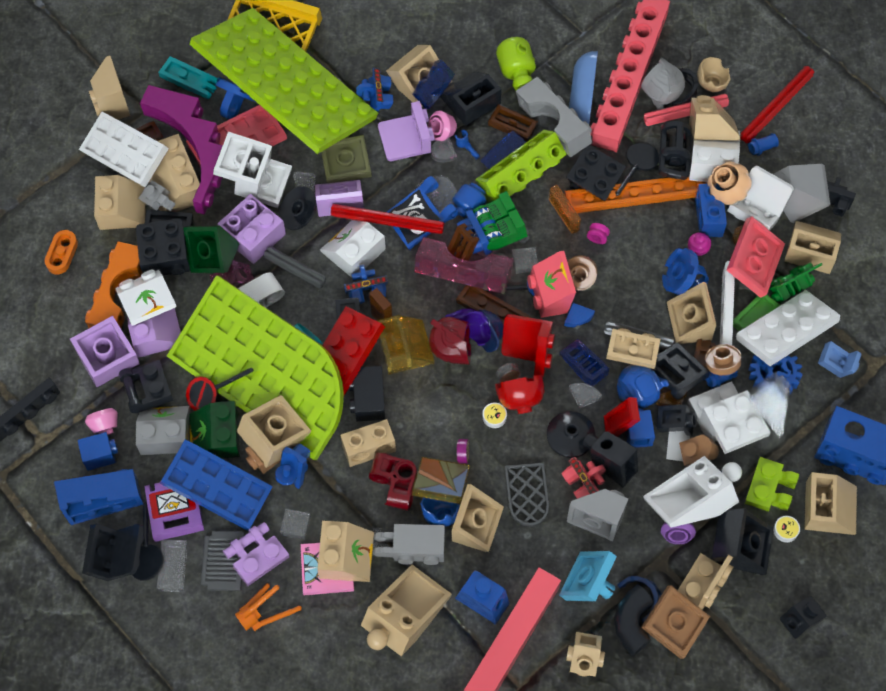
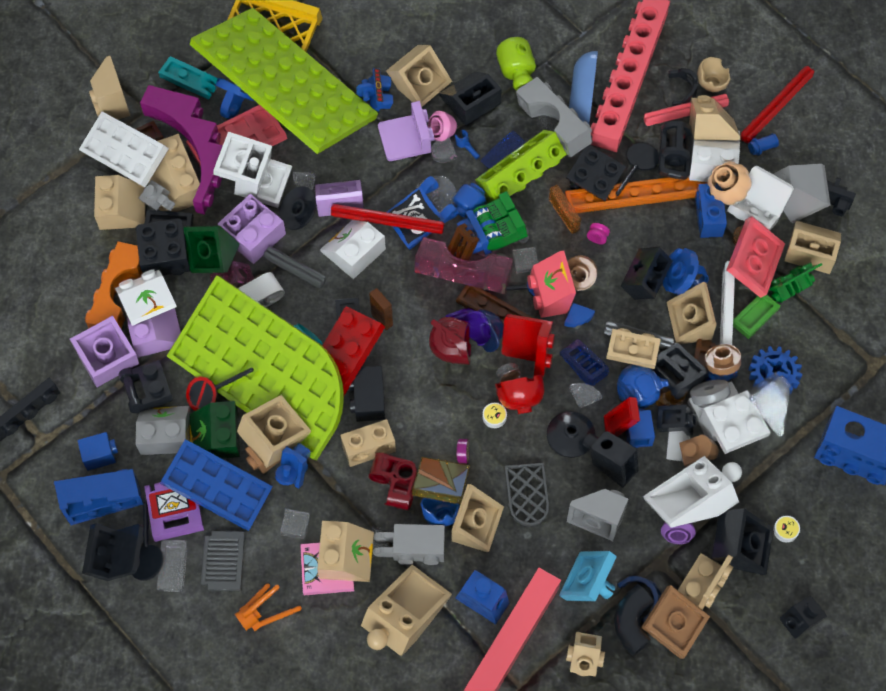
(61, 253): orange plate -> none
(102, 421): bright pink cone -> none
(261, 559): lavender plate -> none
(346, 160): olive tile -> none
(356, 289): blue hips -> none
(404, 344): clear yellow slope -> none
(432, 86): clear blue slope -> none
(508, 125): reddish brown tile -> none
(577, 471): coral hips -> none
(646, 273): none -> black brick
(663, 83): light grey helmet -> none
(699, 243): dark pink plate -> none
(710, 392): none -> light grey piece
(764, 484): lime plate -> none
(787, 327): white plate -> none
(830, 504): tan slope -> none
(838, 360): medium blue bracket -> none

